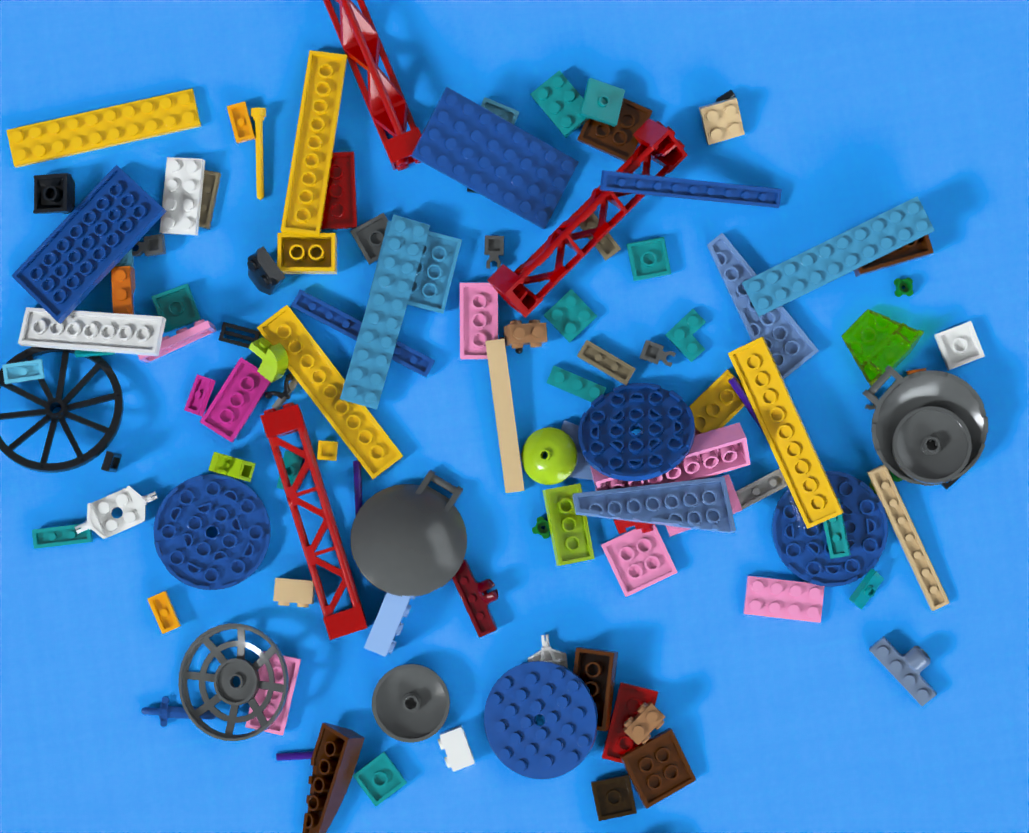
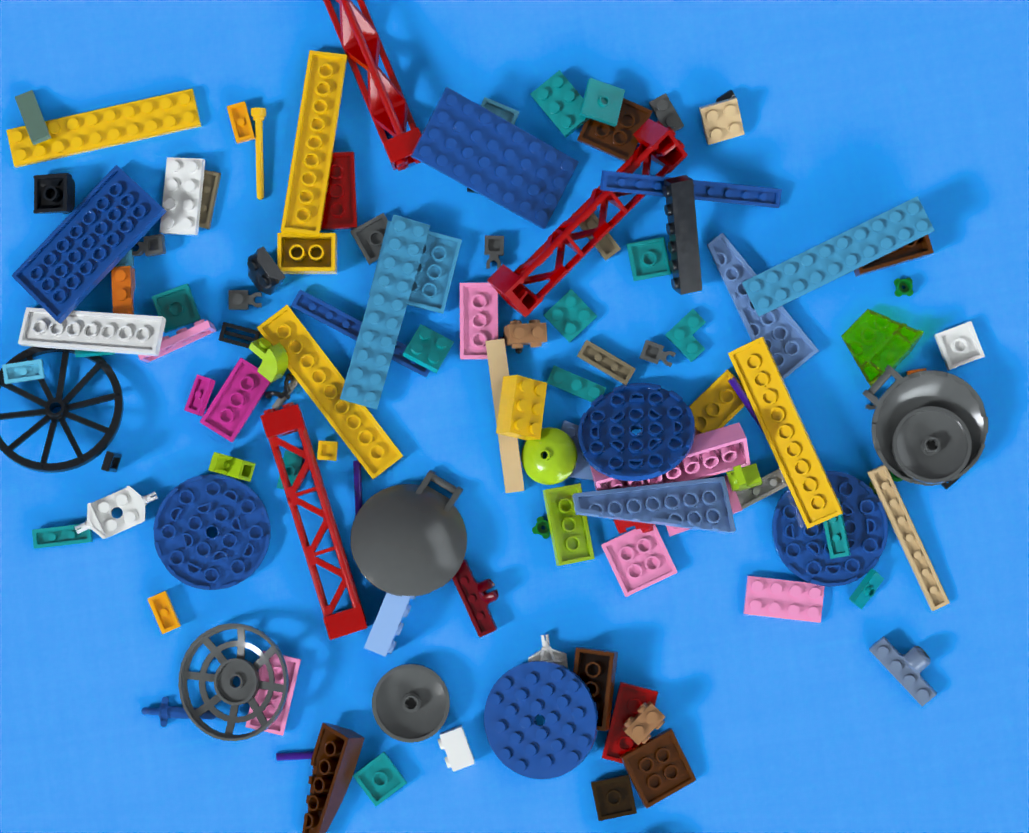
(32, 117): none -> sand green tile
(241, 299): none -> dark grey plate
(294, 591): tan brick -> none
(428, 348): none -> teal plate
(521, 407): none -> yellow brick
(666, 113): none -> dark grey plate
(682, 234): none -> black brick
(744, 477): none -> lime brick

